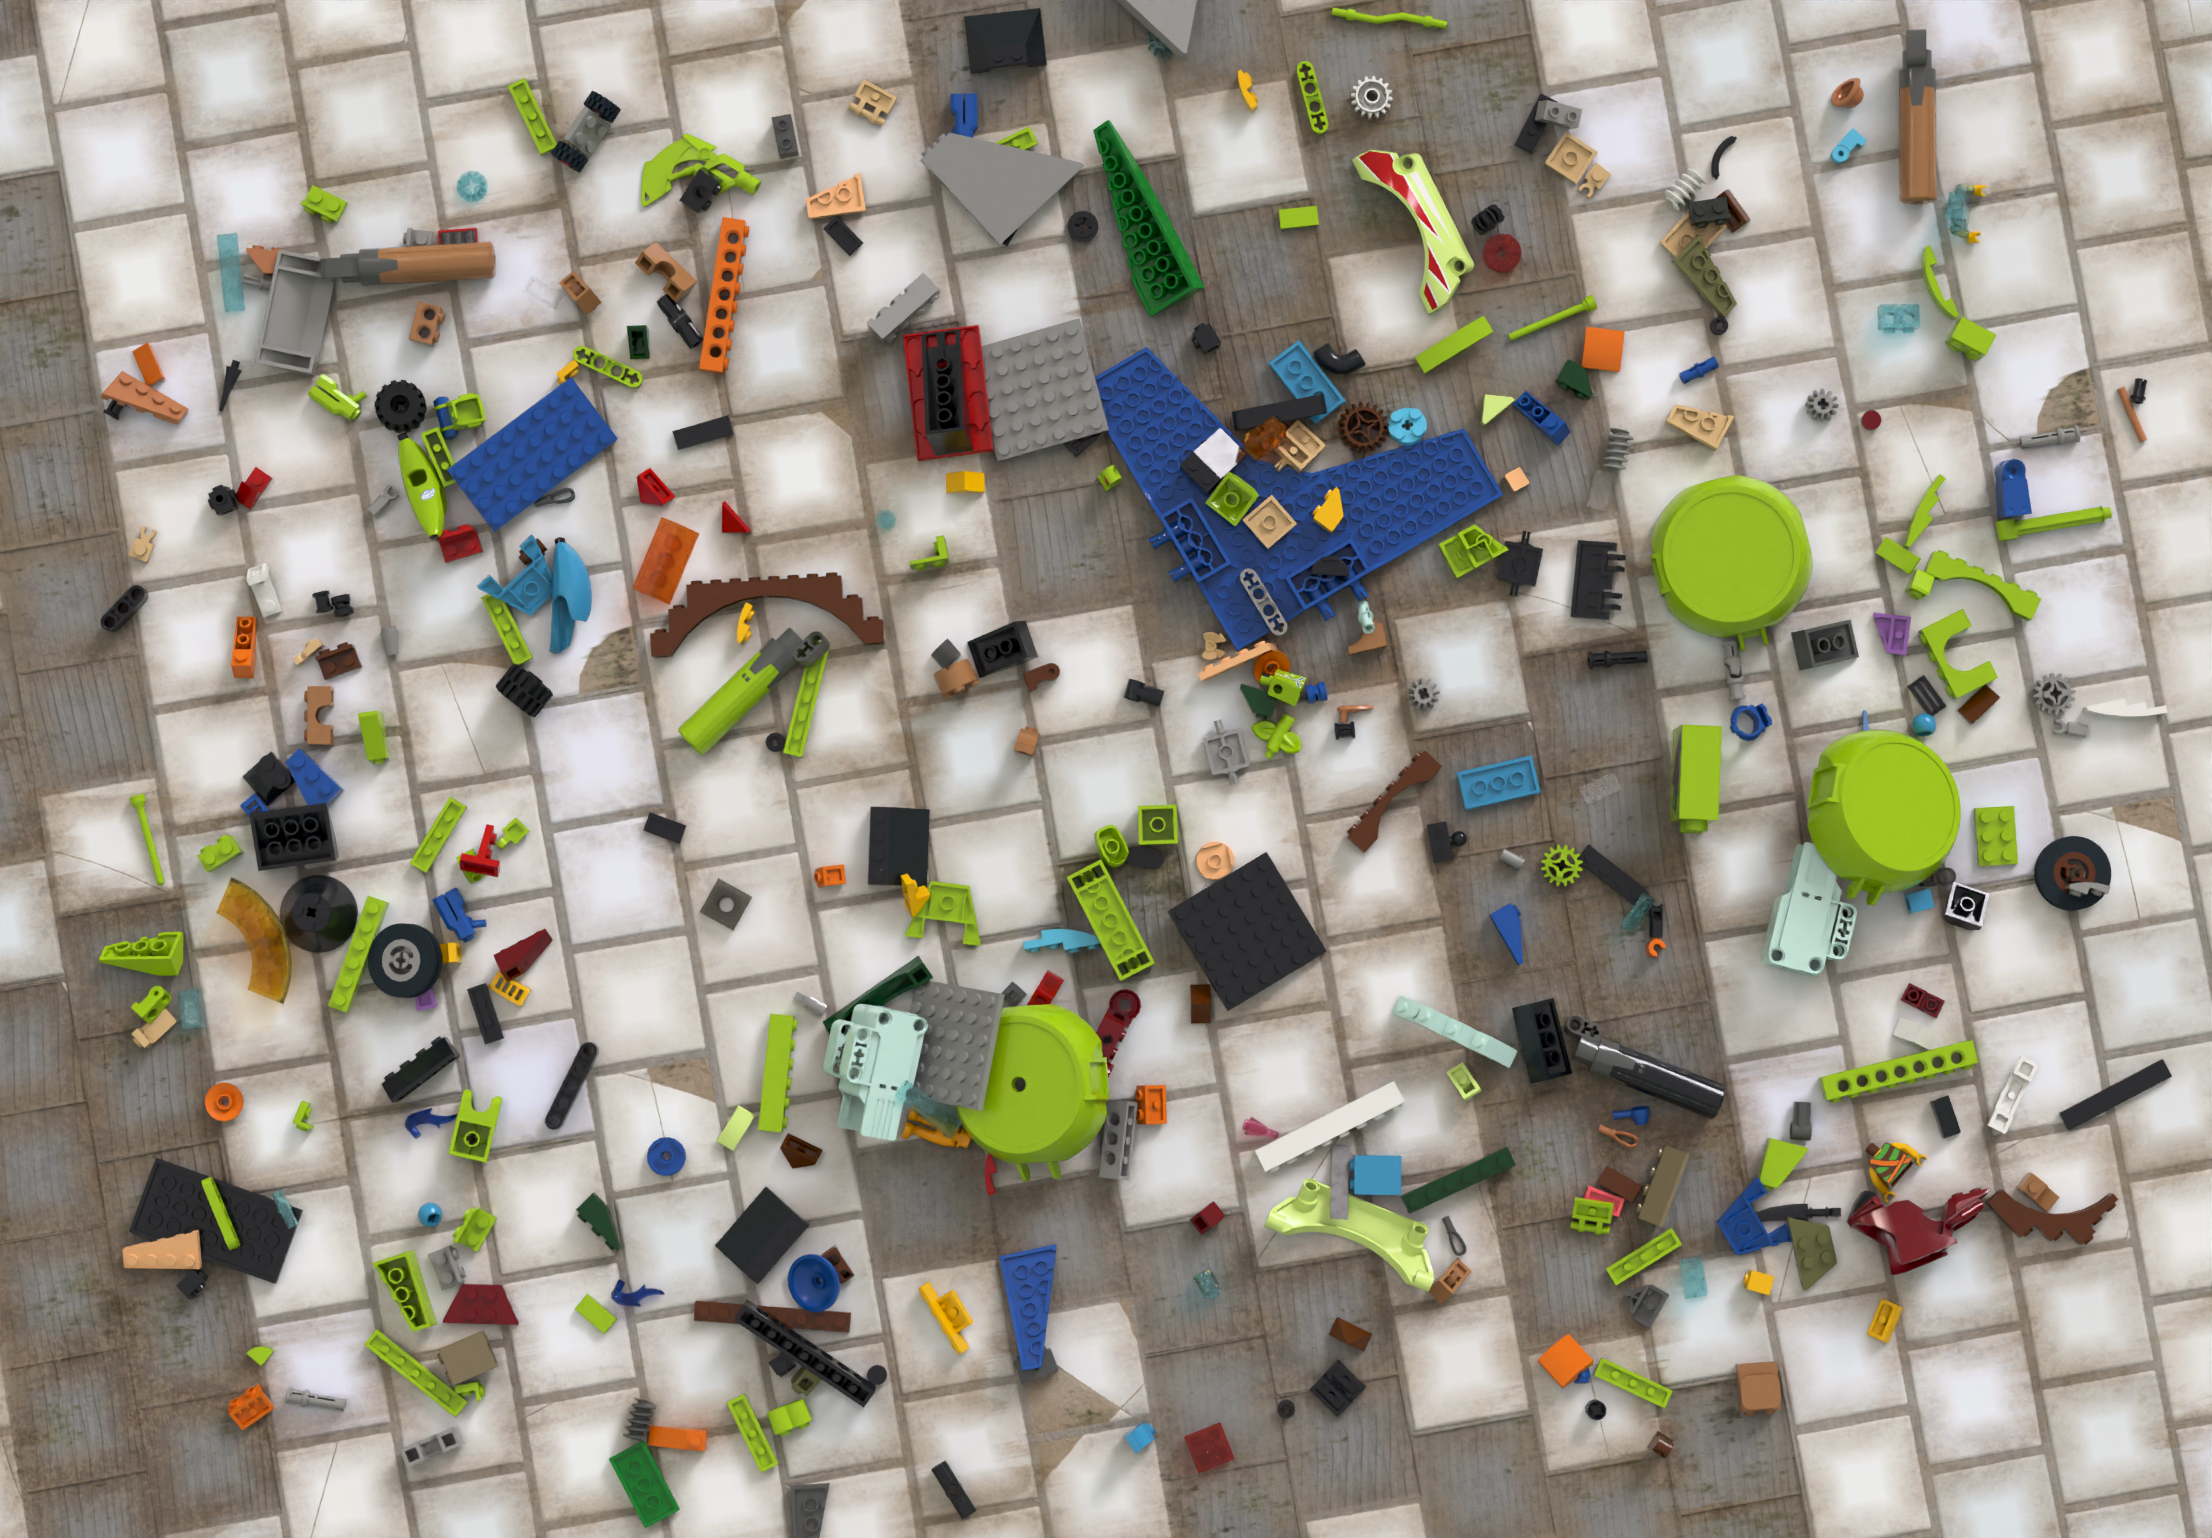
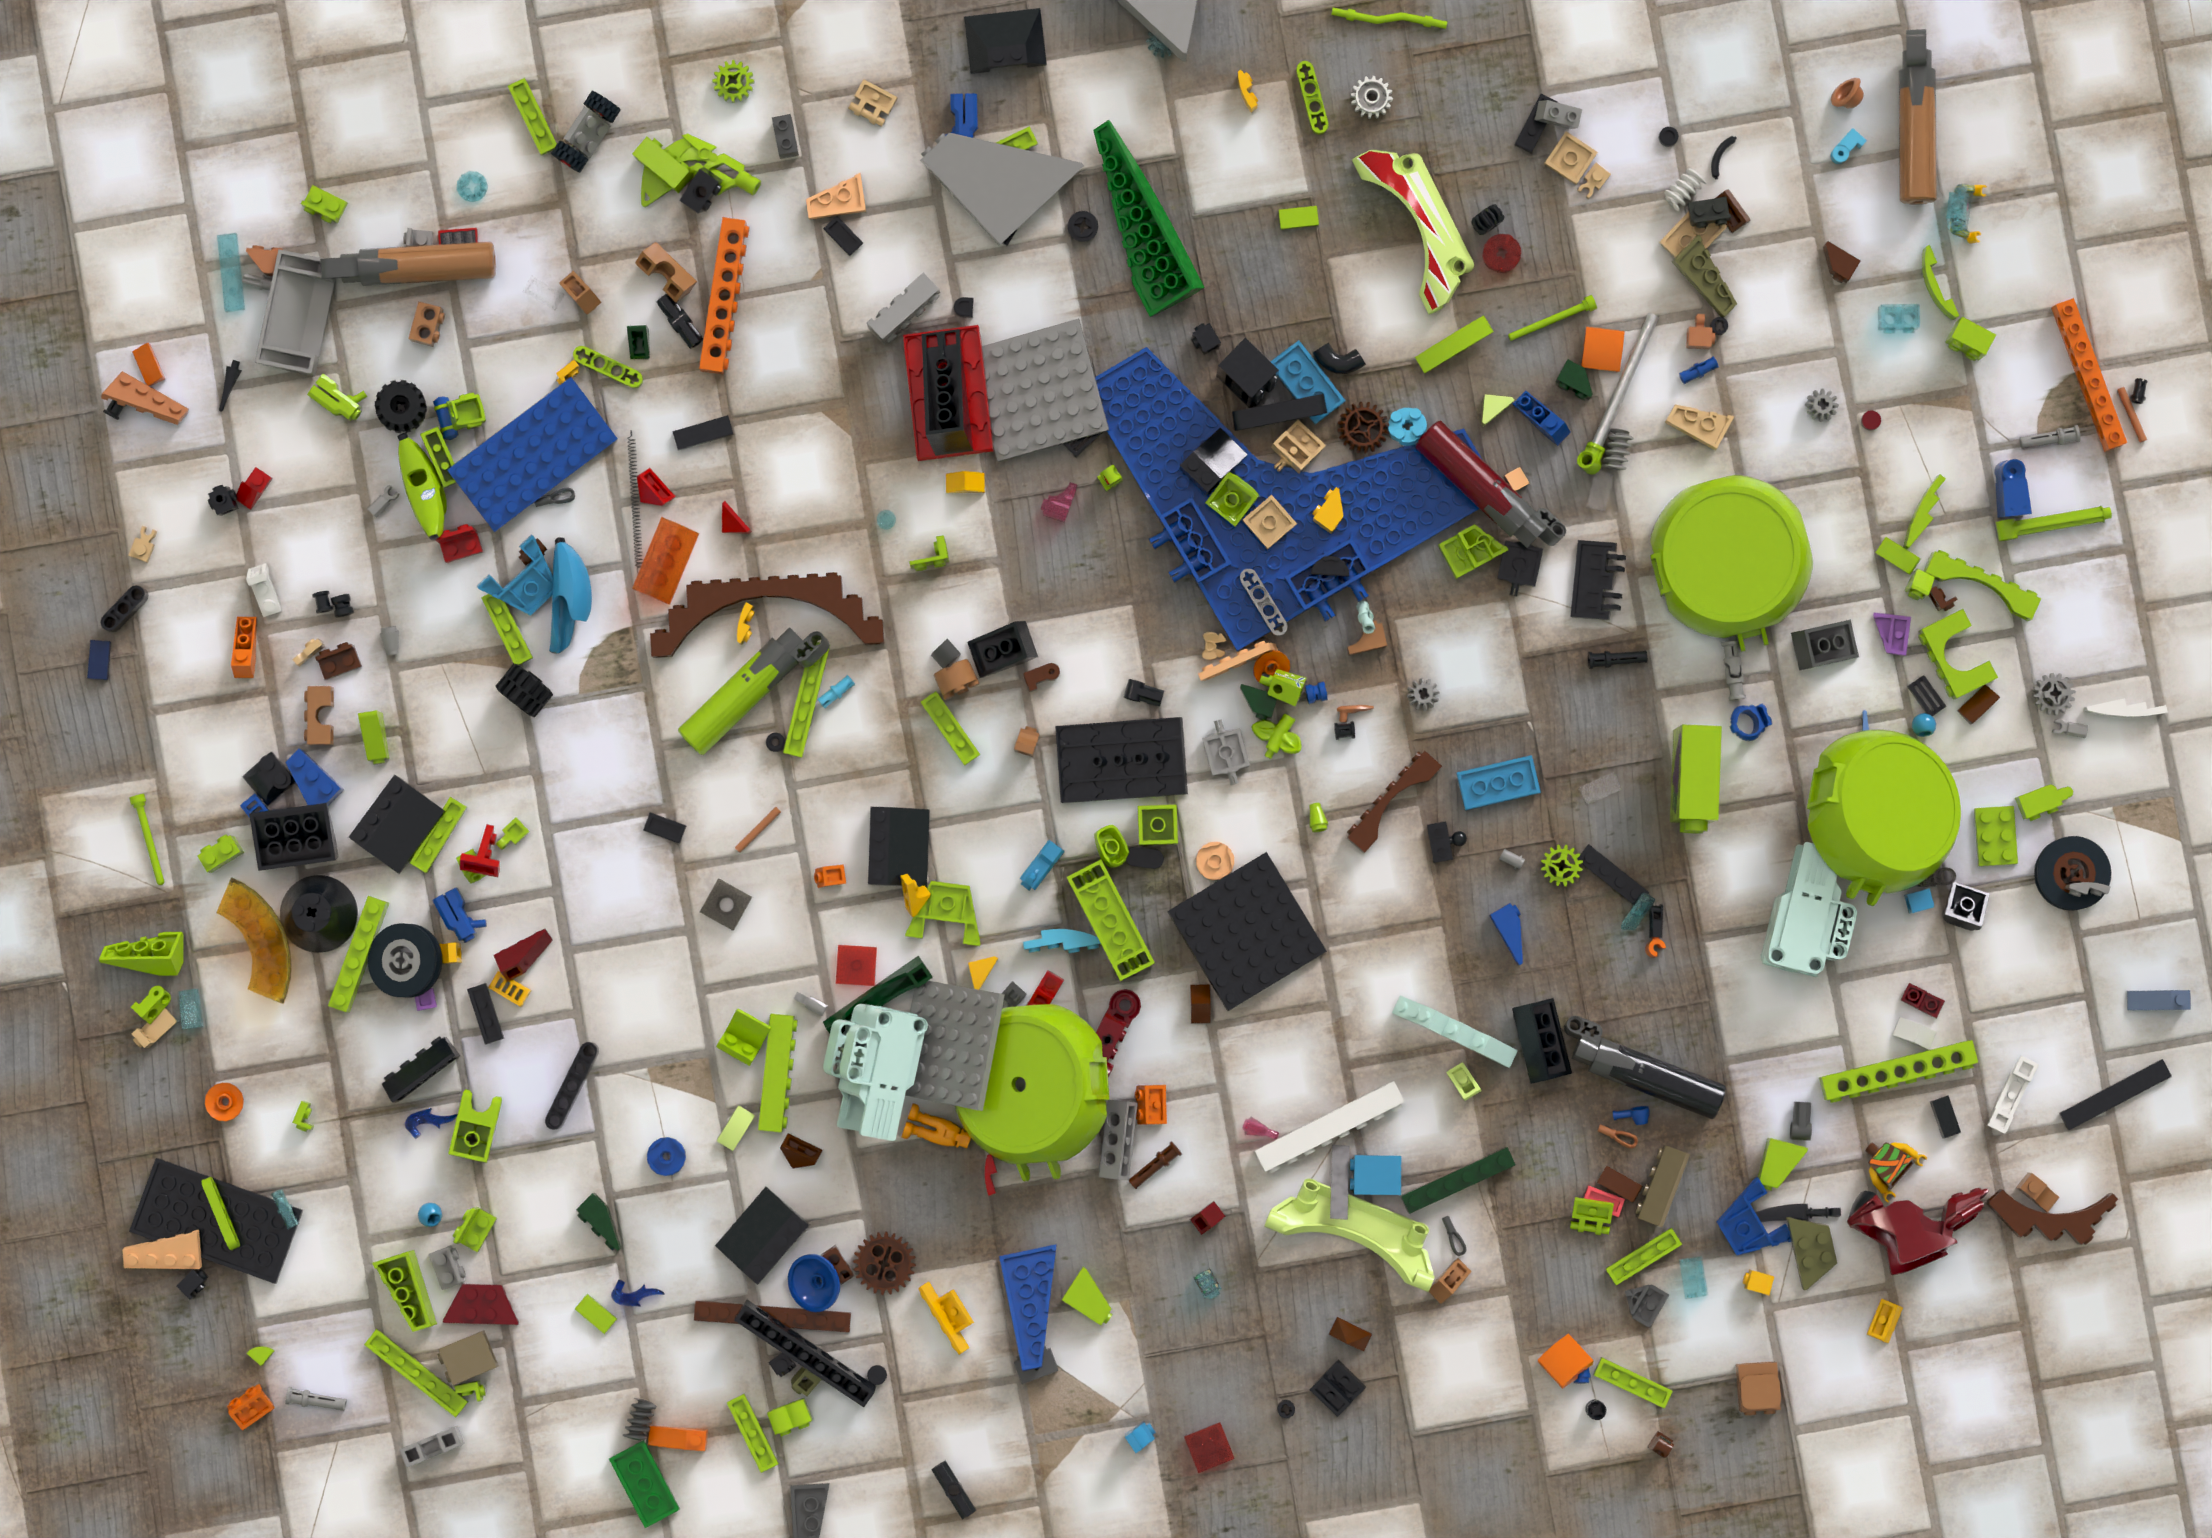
(99, 660): none -> dark blue tile
(397, 824): none -> black slope
(634, 501): none -> dark grey piece
(663, 164): none -> lime brick
(728, 86): none -> lime gear
(743, 1037): none -> lime bracket
(758, 829): none -> nougat bar
(836, 691): none -> medium azure pin
(856, 965): none -> clear red plate
(901, 1268): none -> reddish brown gear
(928, 1109): clear light blue tile -> none
(950, 728): none -> lime plate
(964, 307): none -> black tile
(980, 970): none -> yellow slope
(1041, 865): none -> dark azure piece
(1059, 505): none -> clear pink arch
(1088, 1298): none -> lime slope
(1121, 760): none -> black piece
(1162, 1159): none -> reddish brown pin
(1248, 373): none -> black brick
(1265, 438): clear orange brick -> none
(1317, 818): none -> lime cone
(1487, 488): none -> dark red piece
(1594, 450): none -> flat silver piece
(1668, 136): none -> black tile
(1700, 336): none -> nougat brick
(1840, 263): none -> reddish brown slope
(1937, 597): none -> reddish brown bracket
(2042, 800): none -> lime hinge
(2089, 375): none -> orange brick
(2159, 1000): none -> sand blue slope

